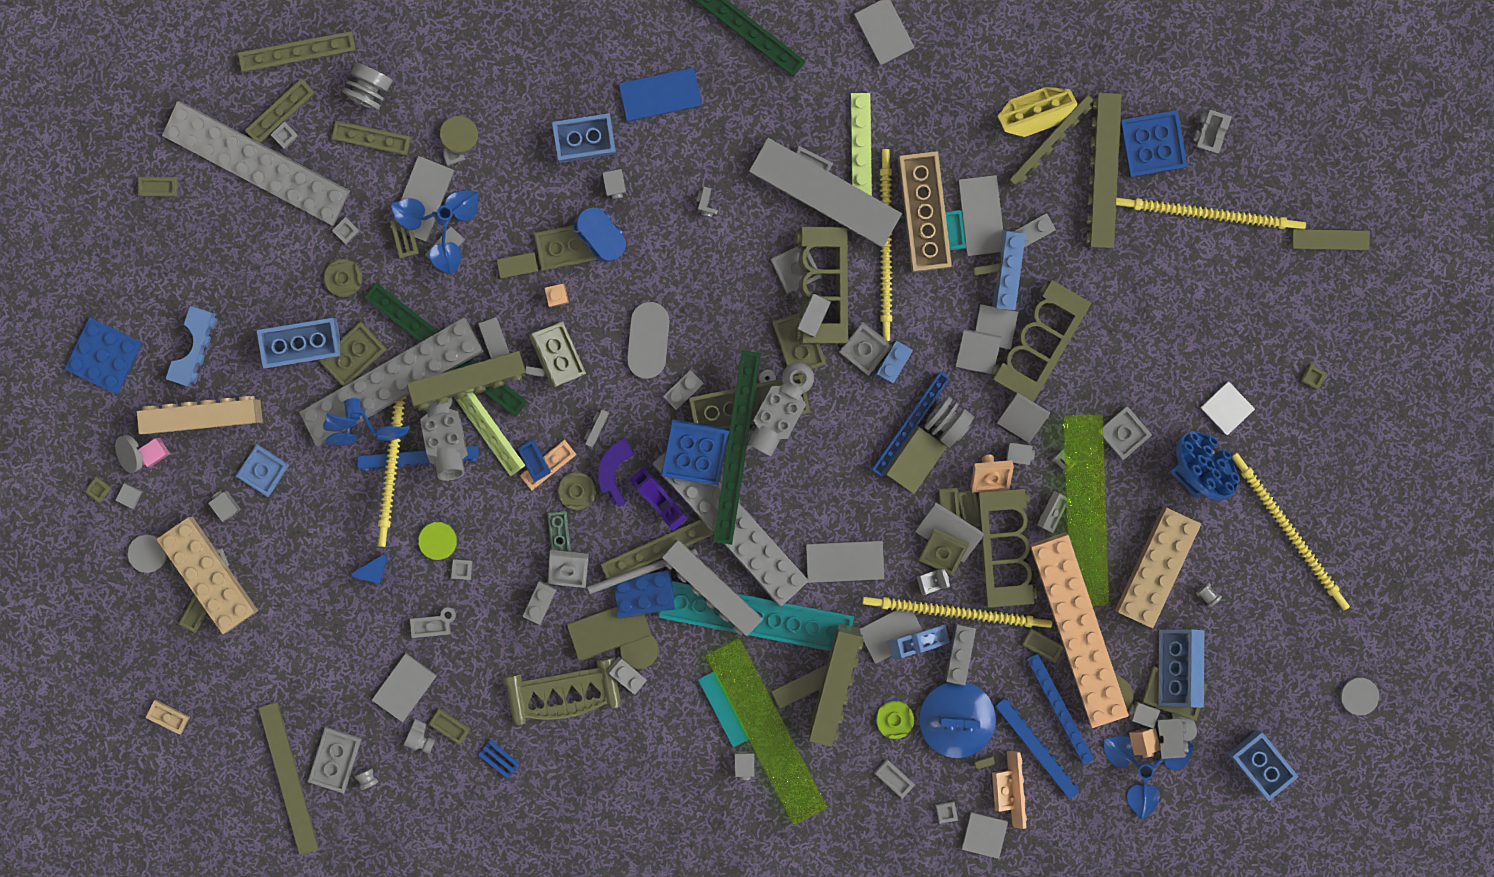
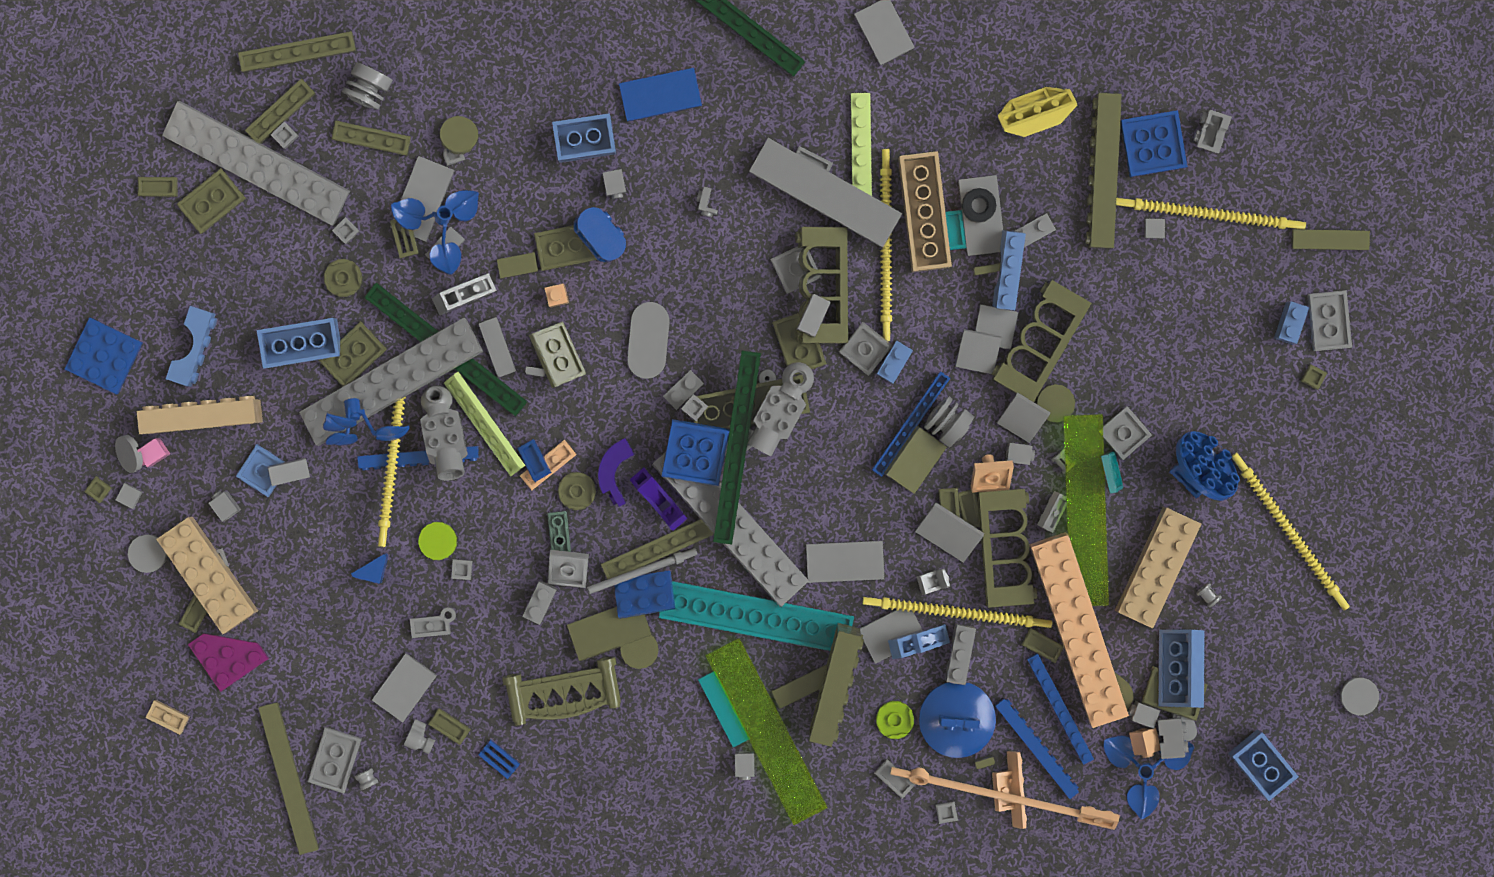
(211, 201): none -> olive tile
(227, 657): none -> magenta plate
(288, 471): none -> light grey tile
(463, 294): none -> light grey slope
(466, 380): olive brick -> none
(599, 420): light grey plate -> none
(626, 675): light grey plate -> none
(694, 407): none -> light grey tile
(708, 584): light grey brick -> none
(943, 551): olive tile -> none
(984, 835): light grey tile -> none
(990, 202): none -> black tyre
(1057, 401): none -> olive tile
(1058, 135): olive plate -> none
(1085, 815): none -> light nougat bar
(1112, 472): none -> teal tile
(1155, 228): none -> light grey tile
(1227, 408): white tile -> none
(1291, 322): none -> medium blue brick
(1329, 320): none -> light grey tile

